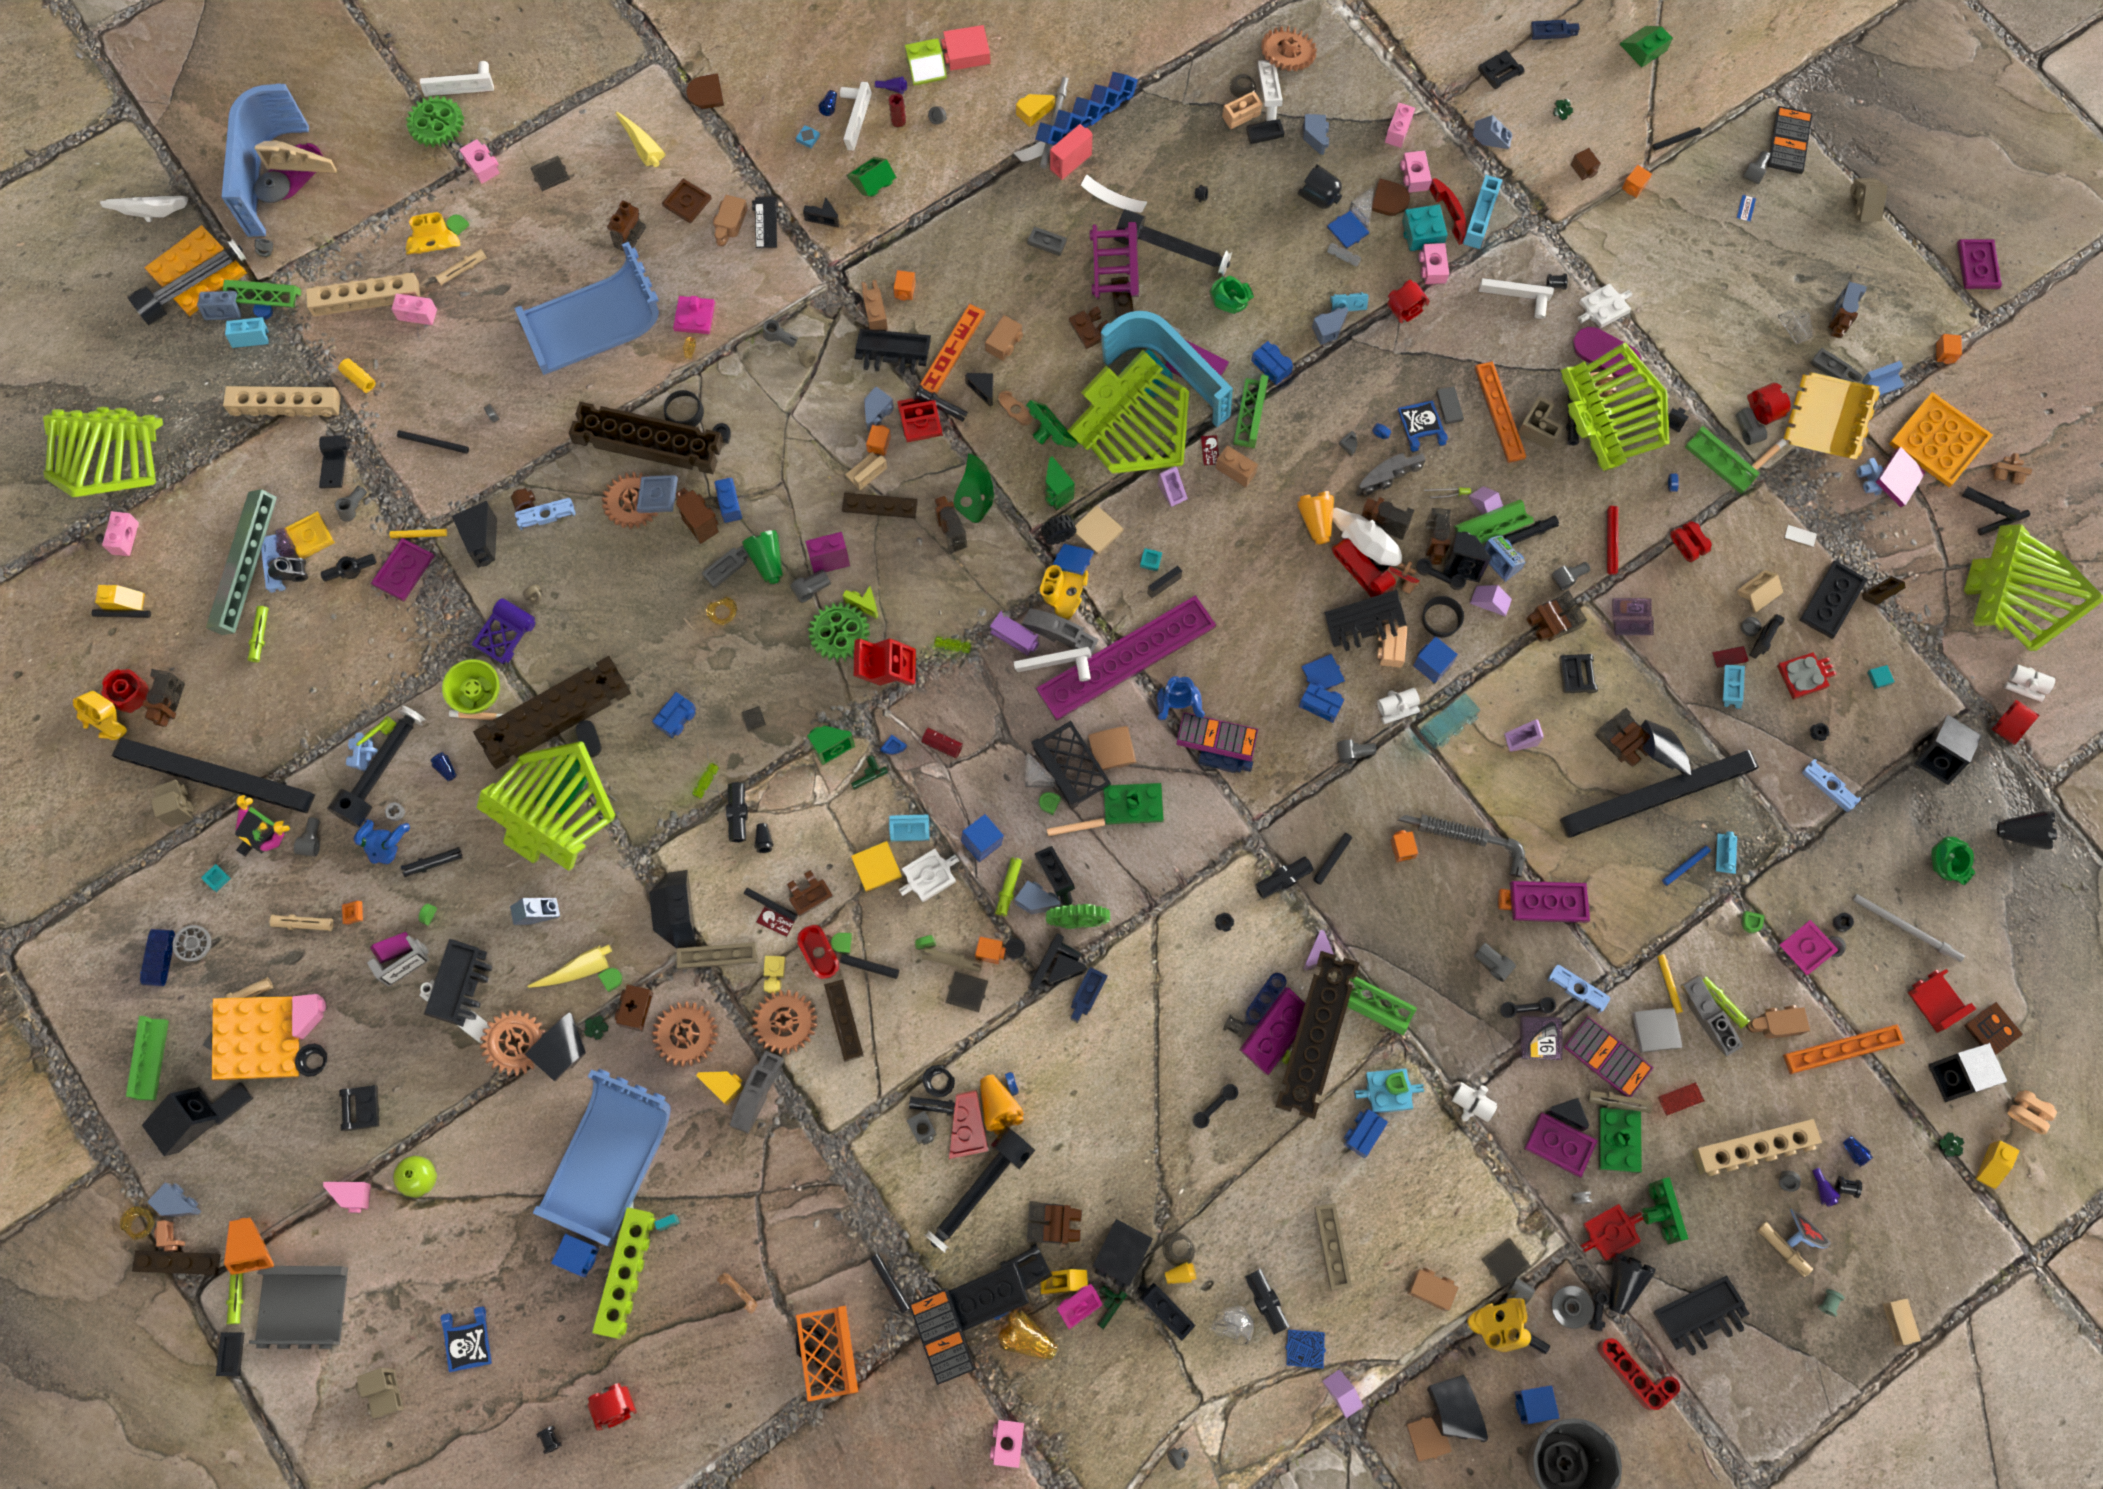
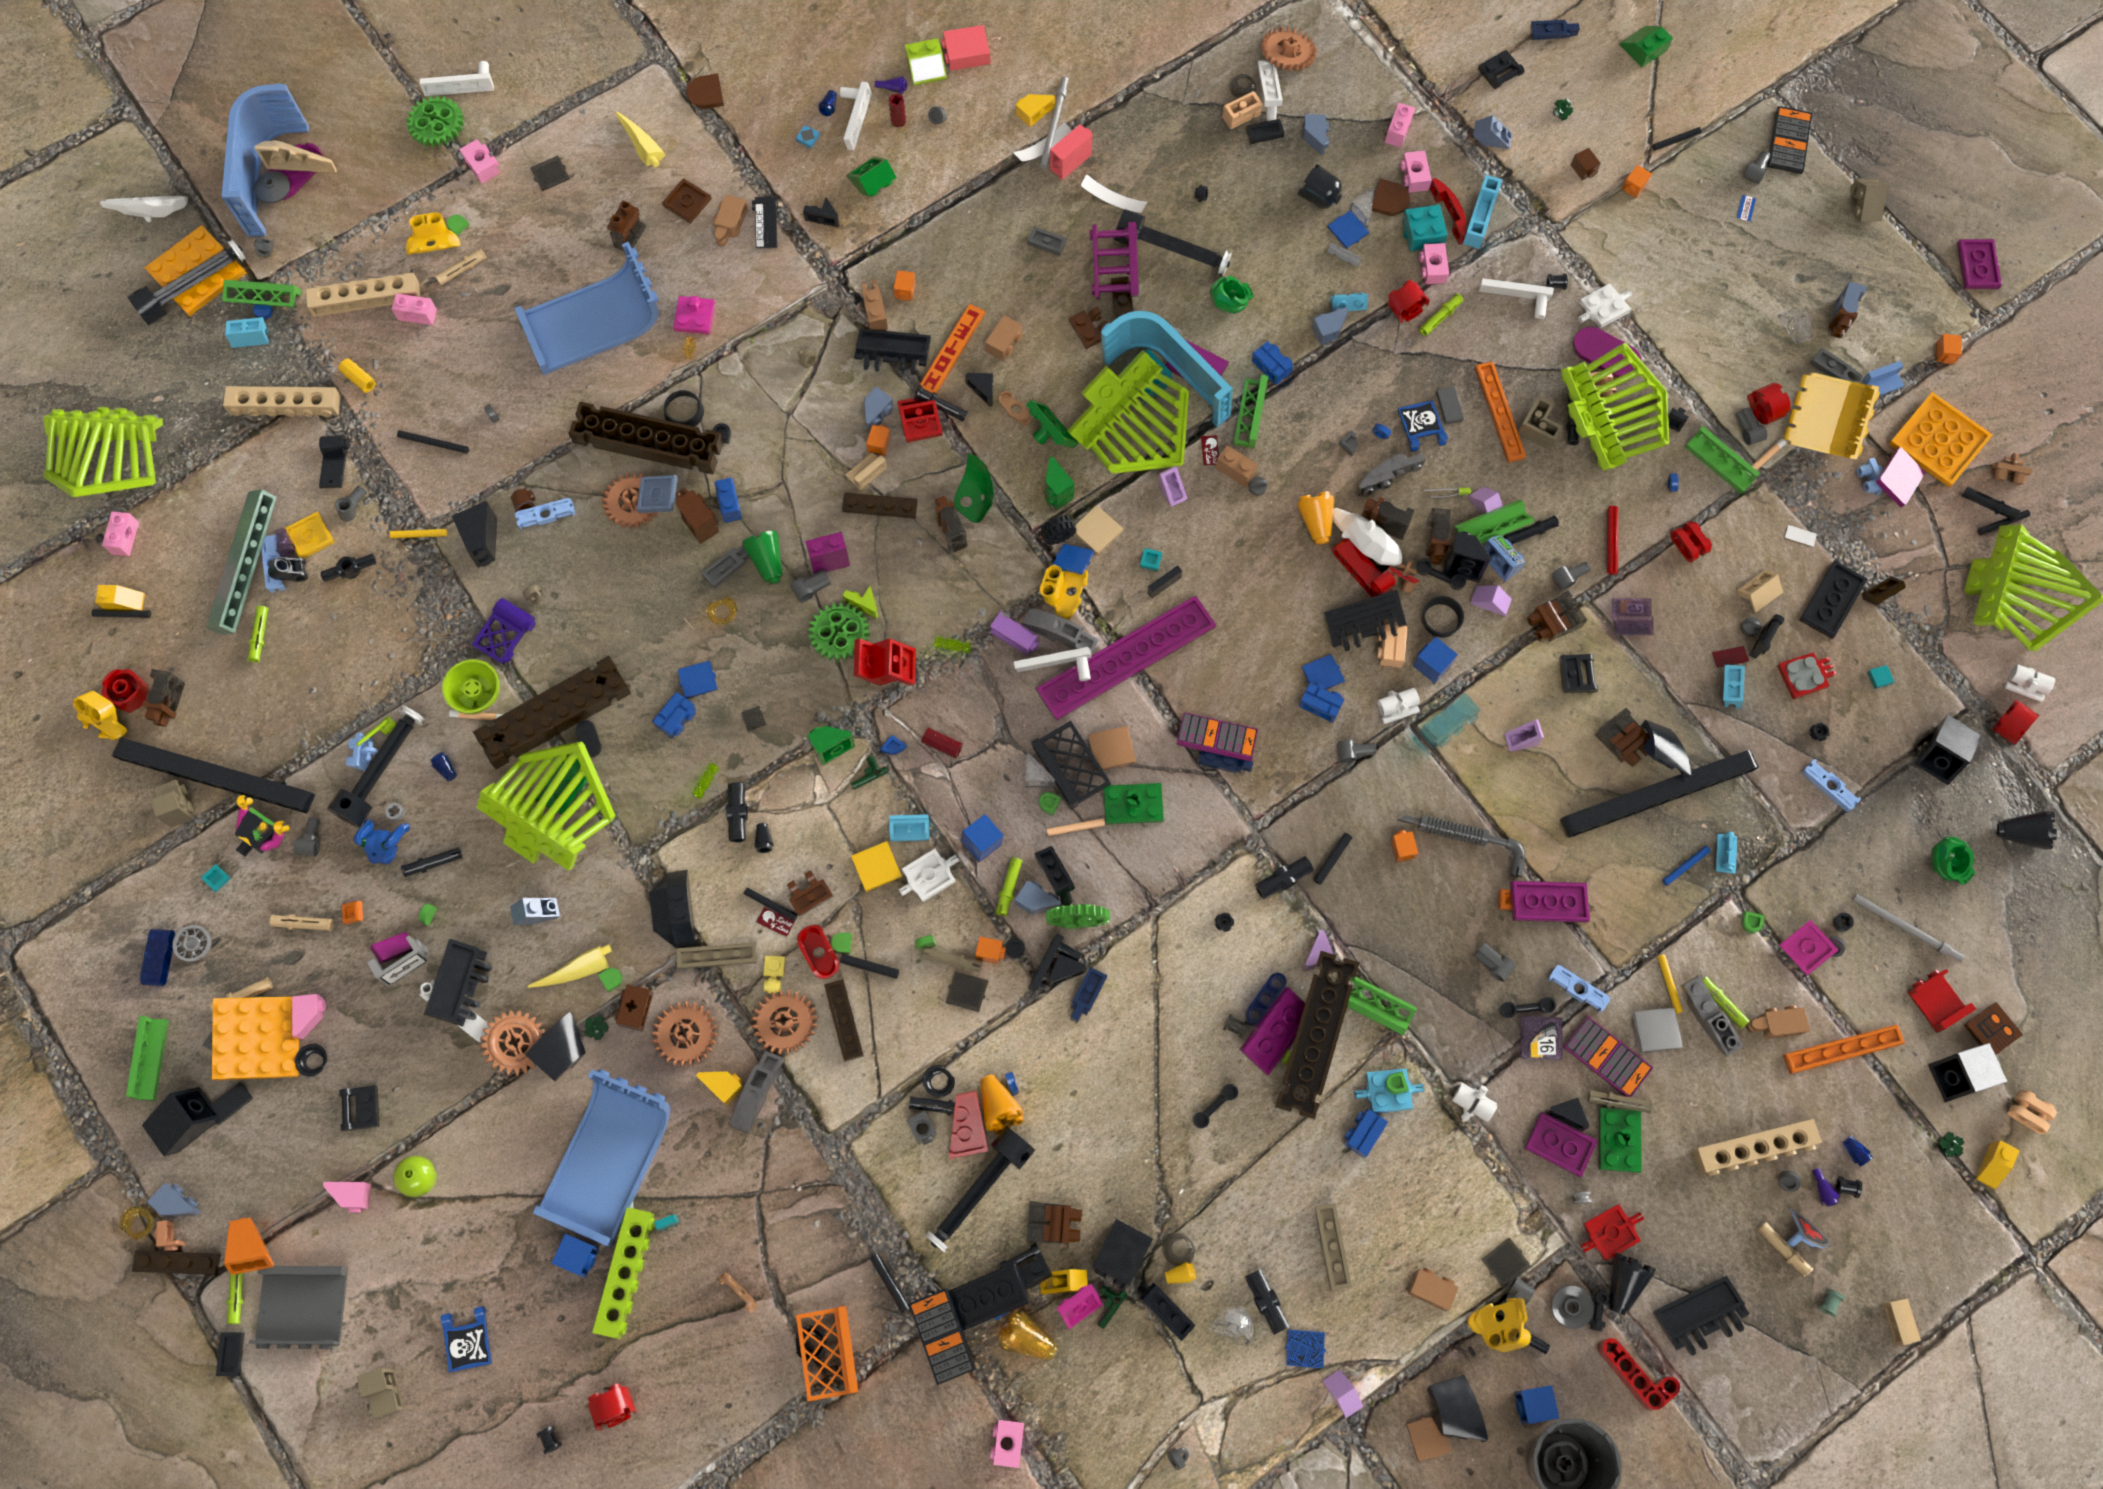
(219, 305): sand blue bracket -> none
(402, 569): magenta tile -> none
(697, 679): none -> blue piece
(779, 334): dark grey pin -> none
(1089, 111): blue brick -> none
(1179, 694): blue hair -> none
(1257, 486): none -> dark grey tile
(1446, 310): none -> lime pin
(1665, 1211): green plate -> none
(1681, 1099): clear red tile -> none

